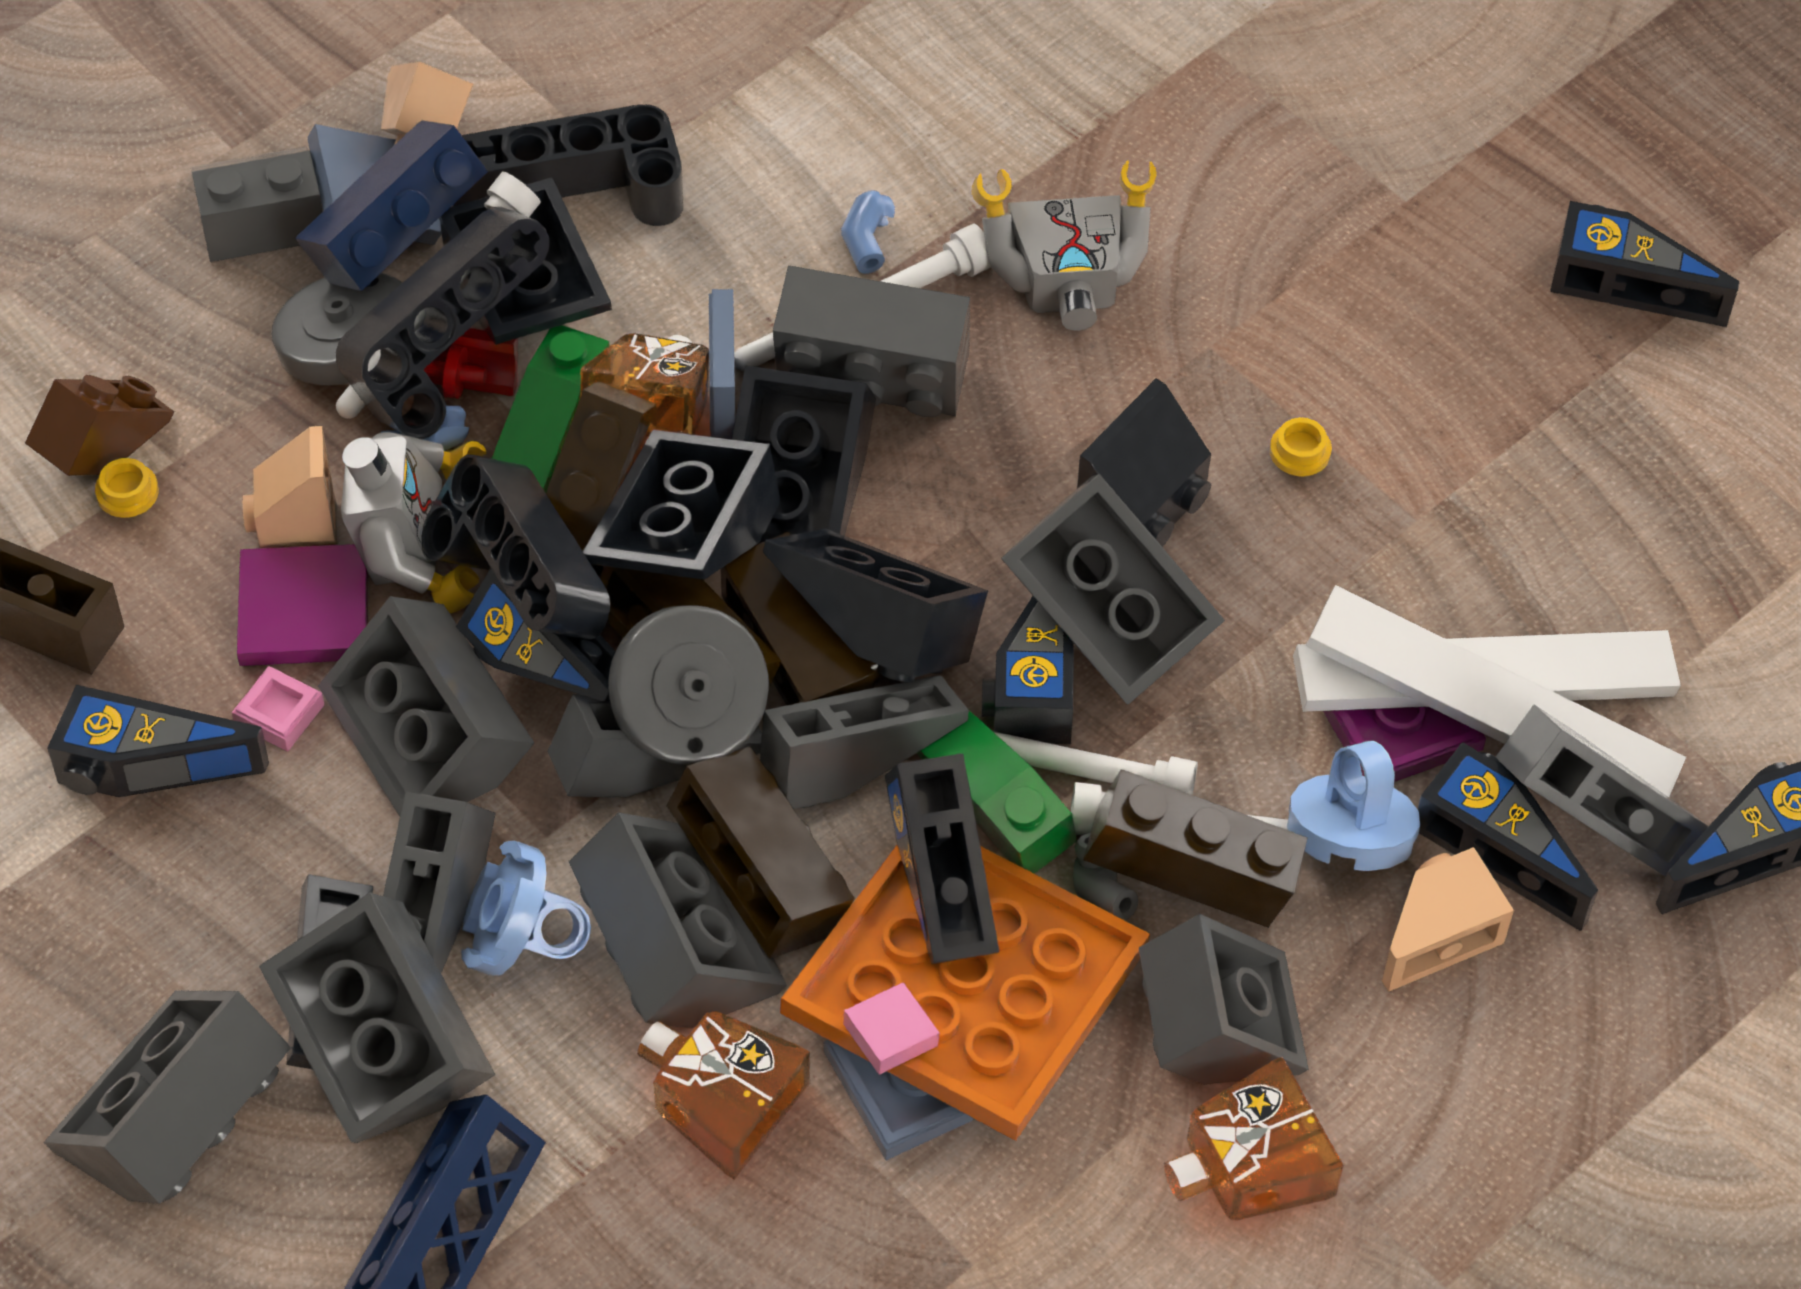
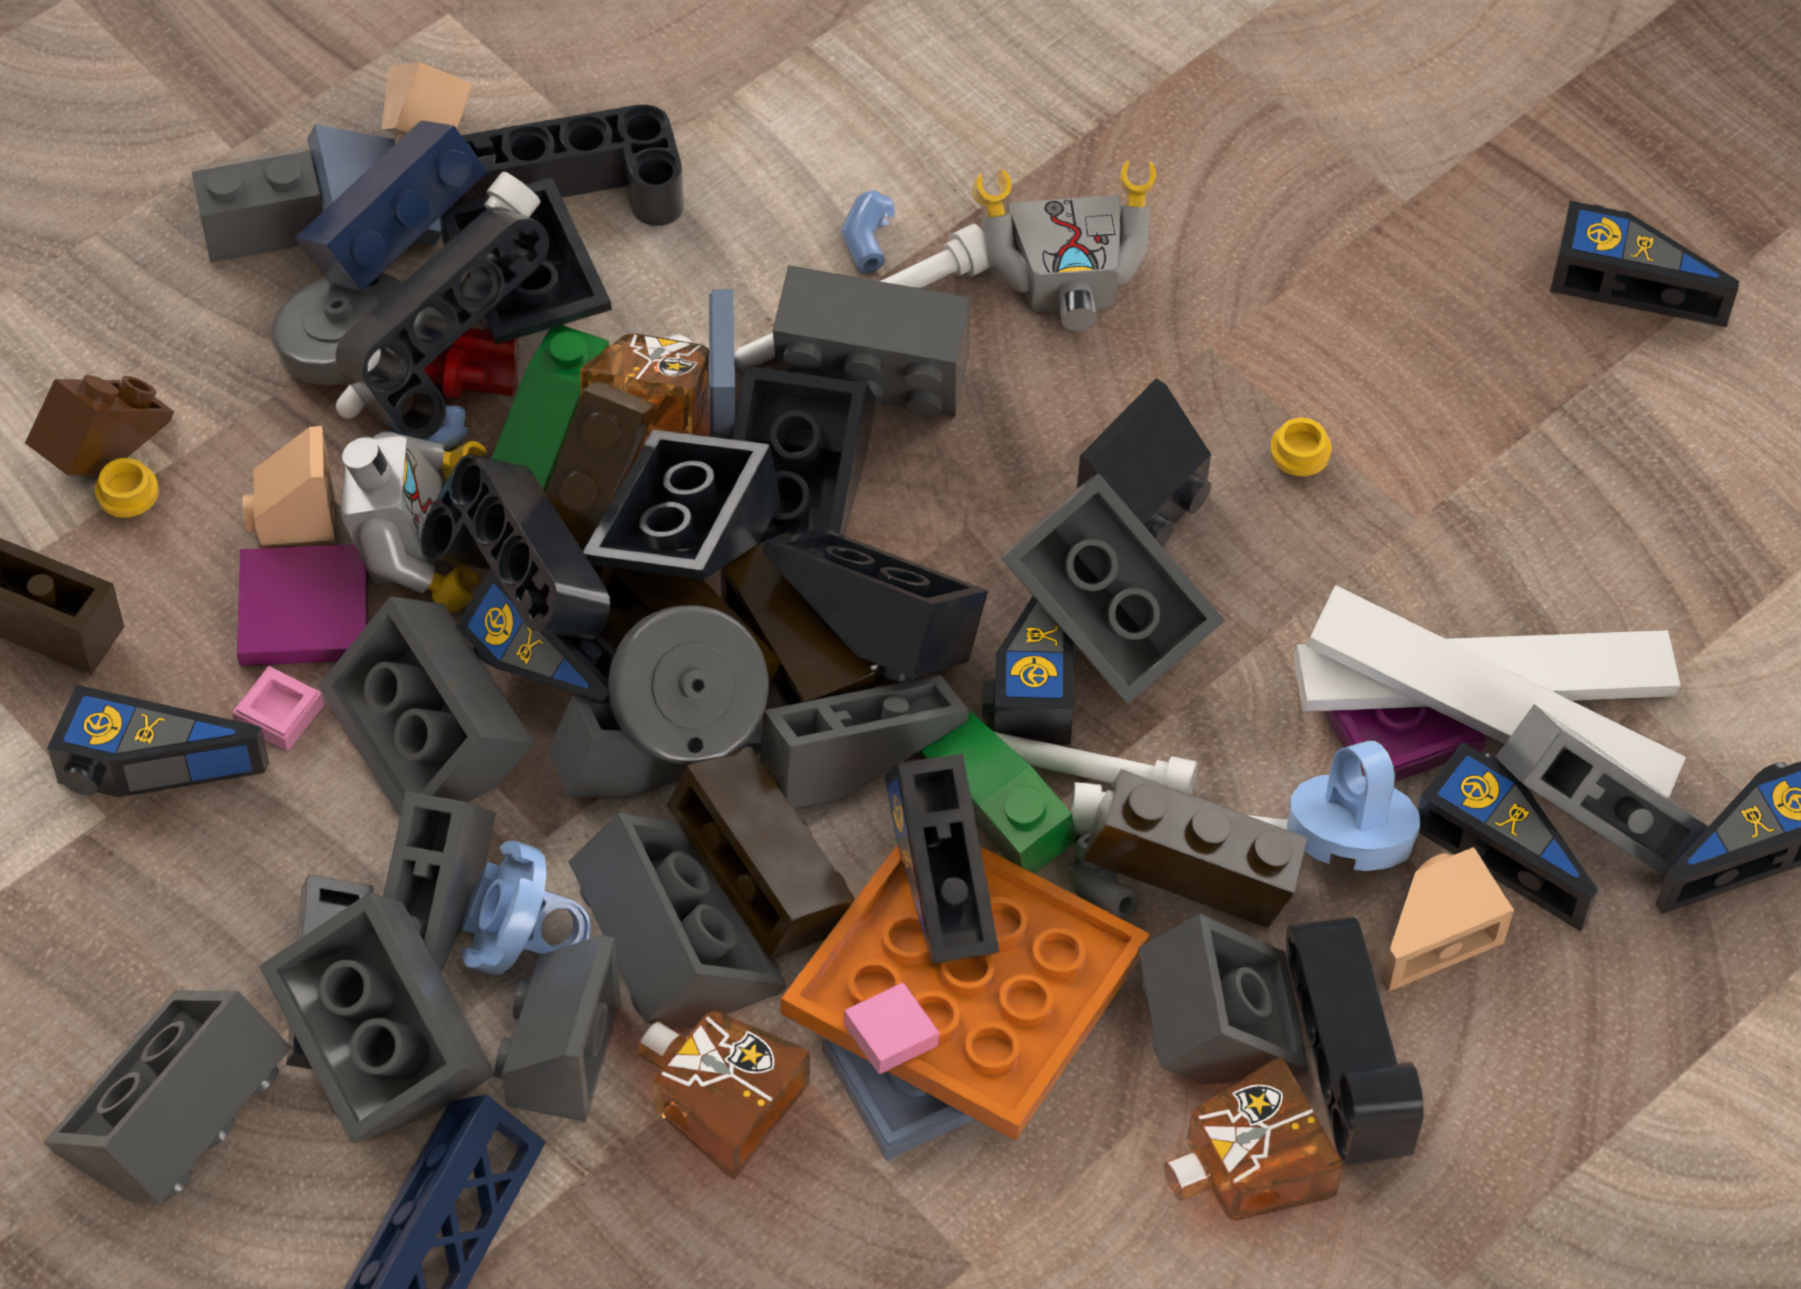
(561, 1030): none -> dark grey slope
(1367, 1095): none -> black beam

